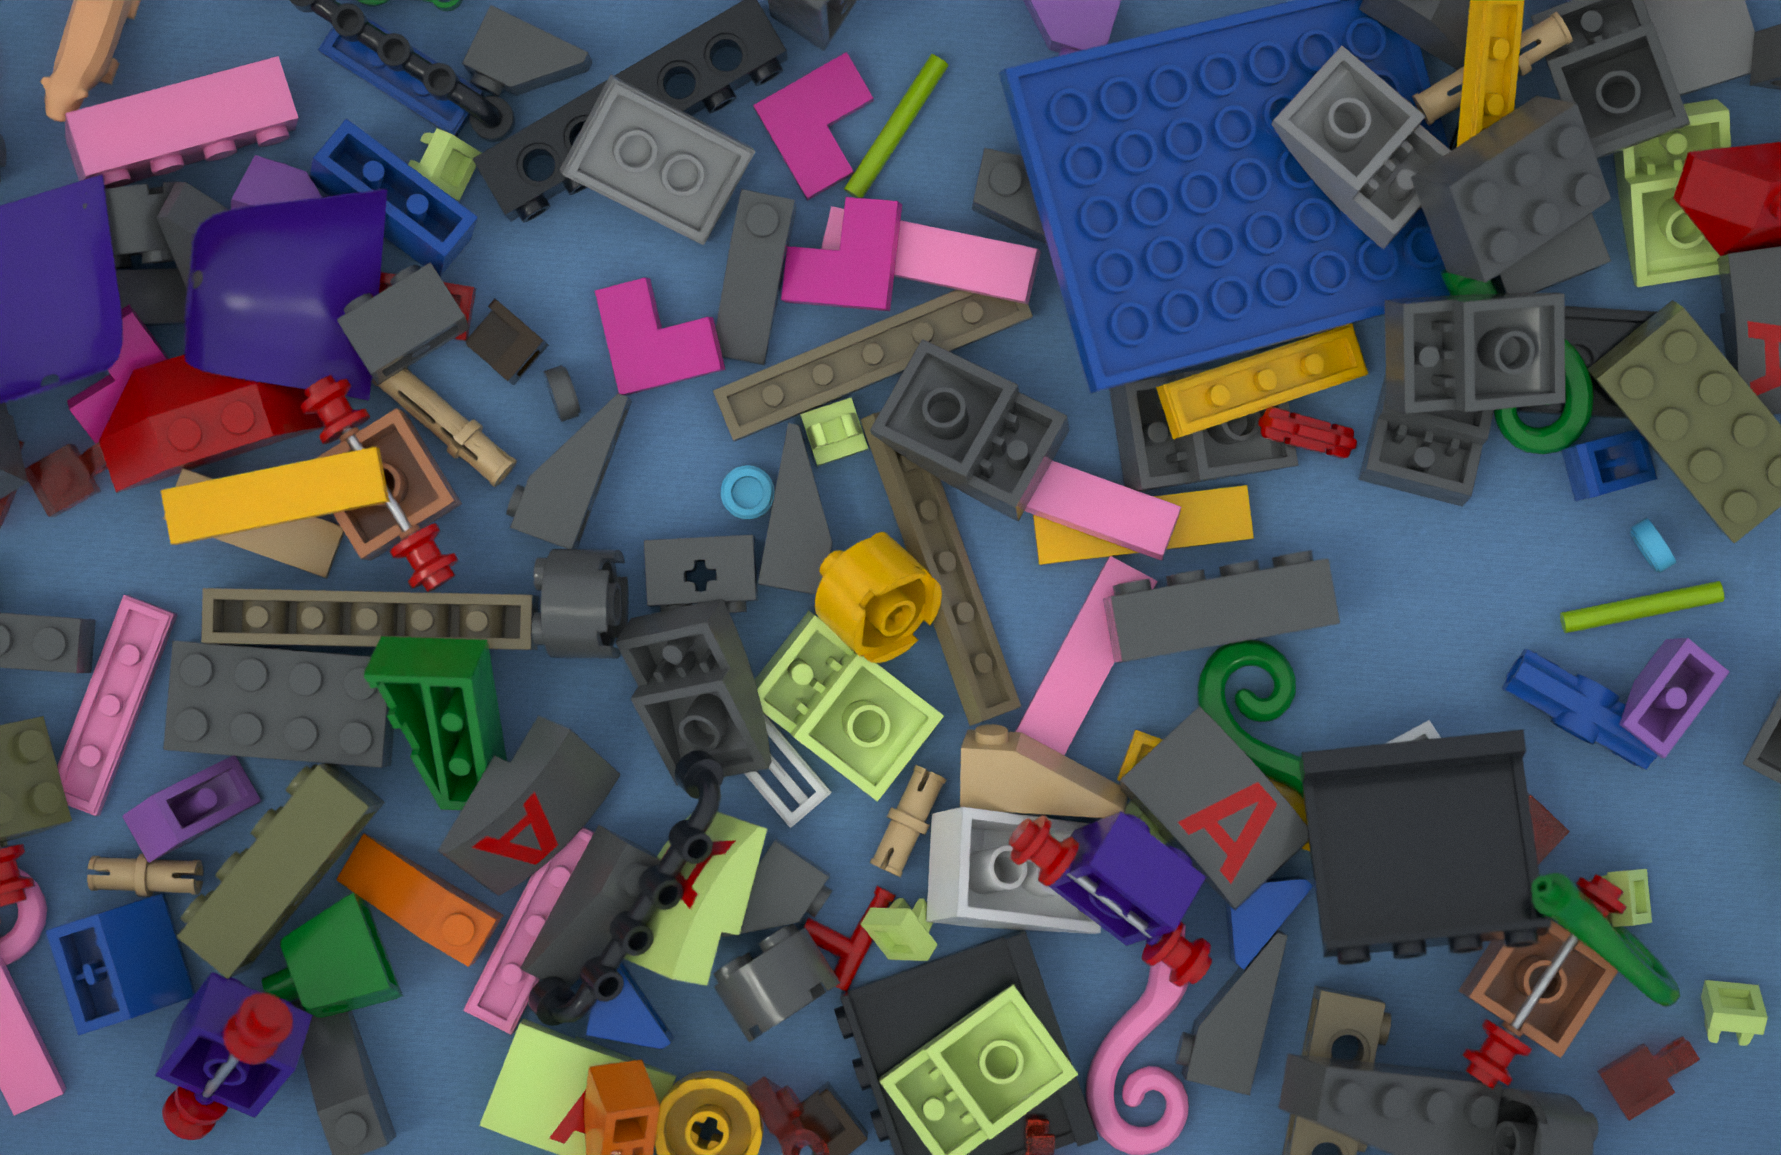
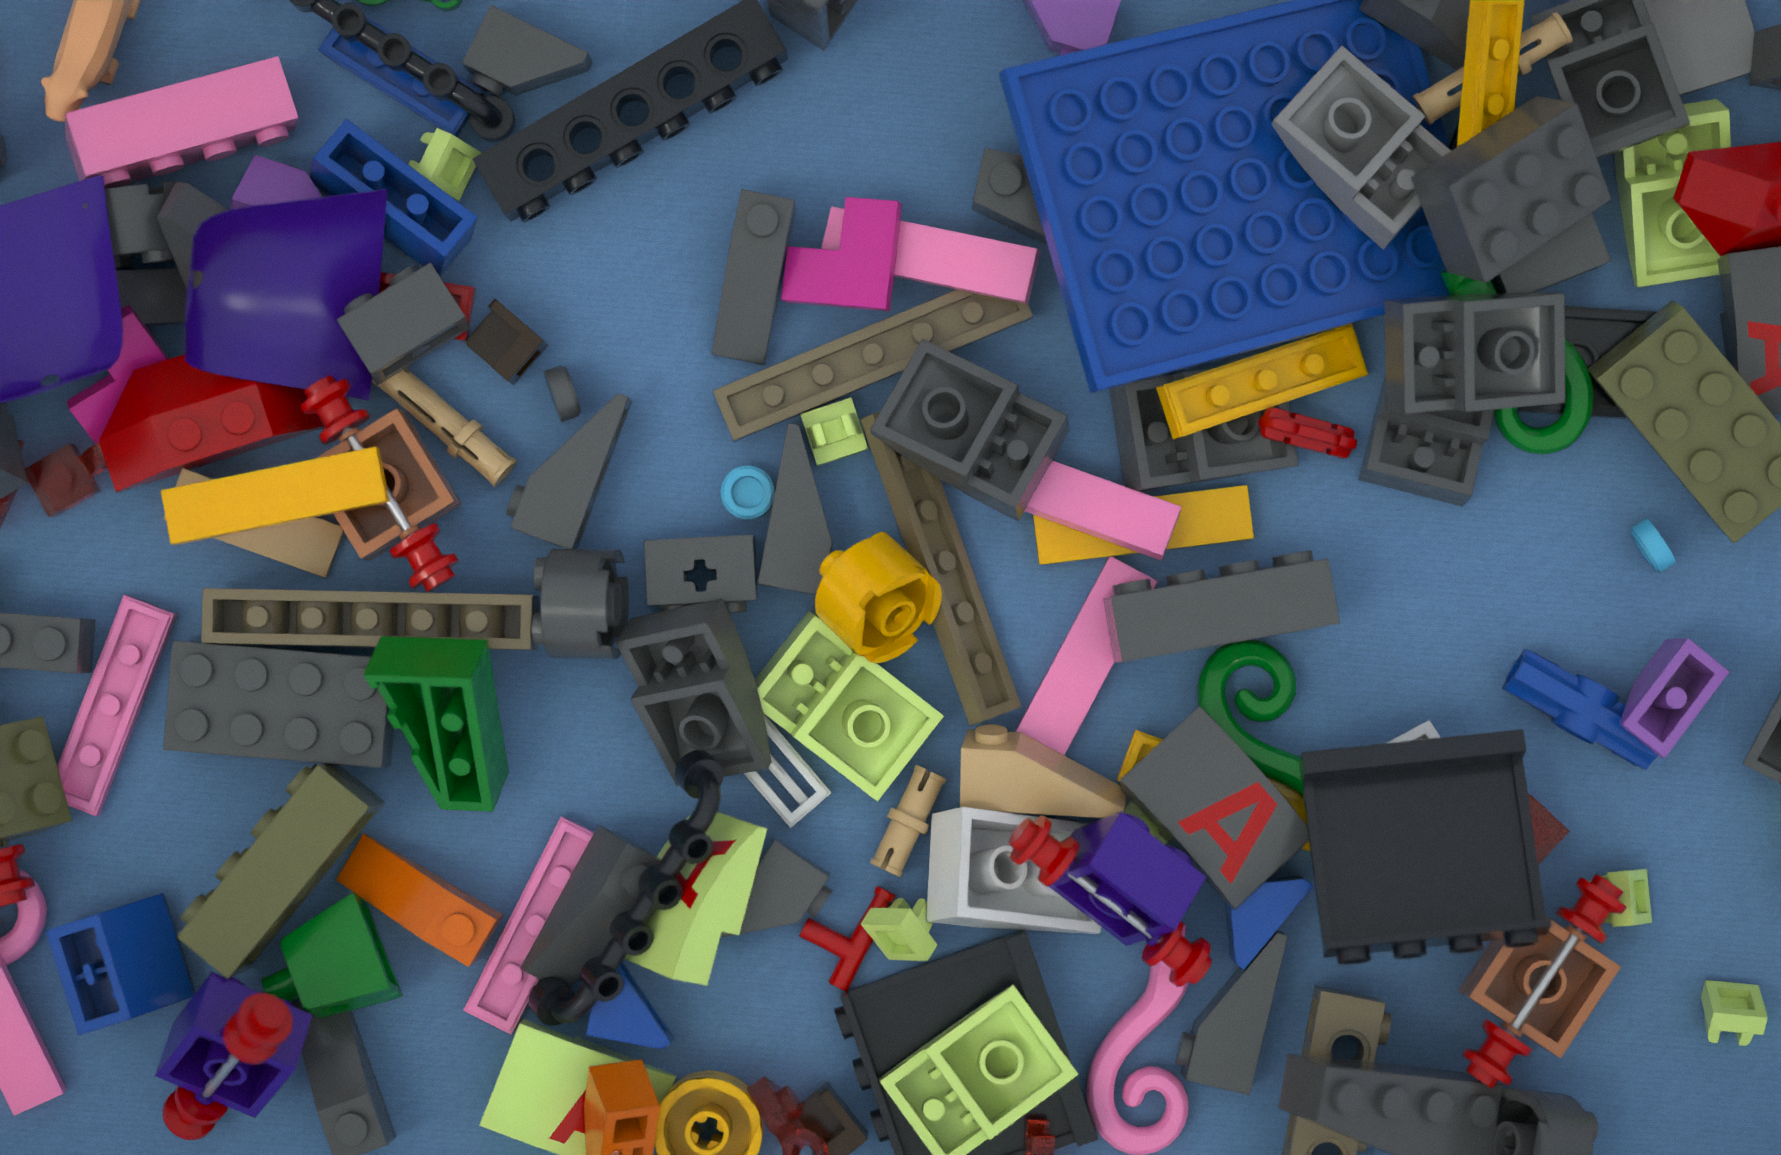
(145, 877): tan pin -> none
(191, 808): medium lavender slope -> none
(528, 807): dark grey slope -> none
(644, 352): dark pink tile -> none
(657, 160): light grey tile -> none
(776, 982): dark grey brick -> none
(800, 120): dark pink tile -> none
(896, 126): lime bar -> none
(1564, 903): green plant -> none
(1608, 464): blue slope -> none
(1640, 1079): clear red plate -> none
(1642, 607): lime bar -> none

